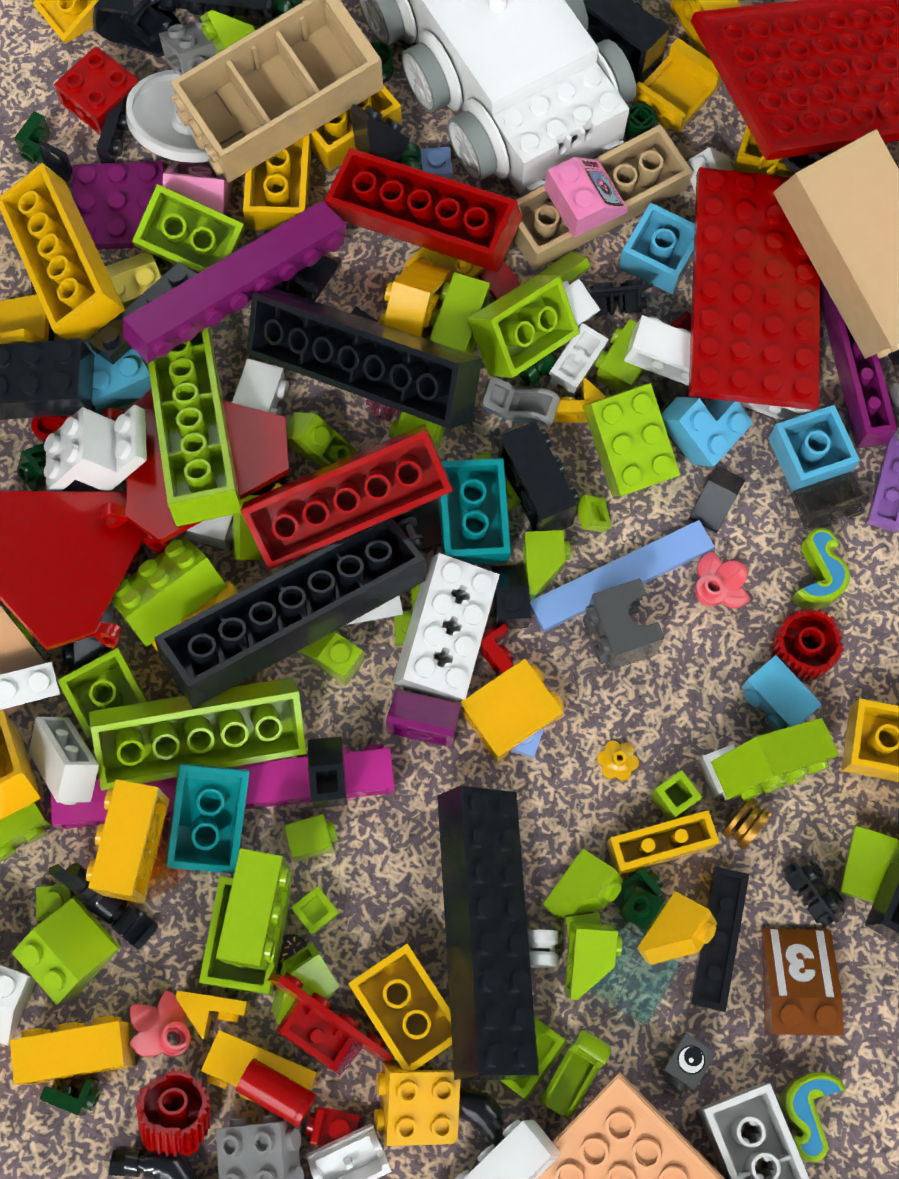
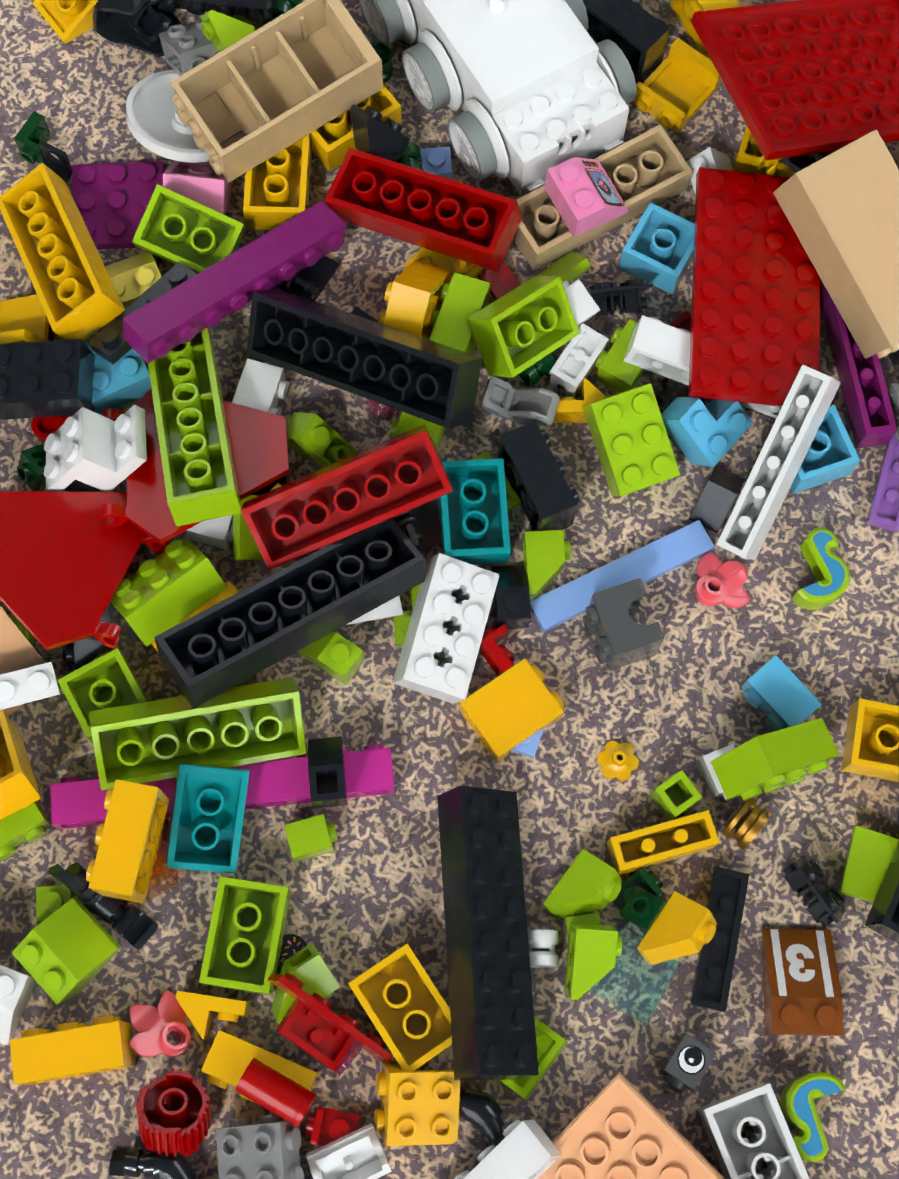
(63, 760): white brick -> none
(65, 1096): dark green bracket -> none
(94, 87): red bracket -> none
(110, 140): black plate -> none
(254, 910): lime brick -> none
(315, 910): lime plate -> none
(423, 718): magenta slope -> none
(575, 1073): lime animal -> none
(593, 513): lime plate -> none
(640, 119): dark green wheel -> none
(778, 462): none -> white brick
(819, 632): red brick -> none
(829, 500): clear smoke bracket -> none

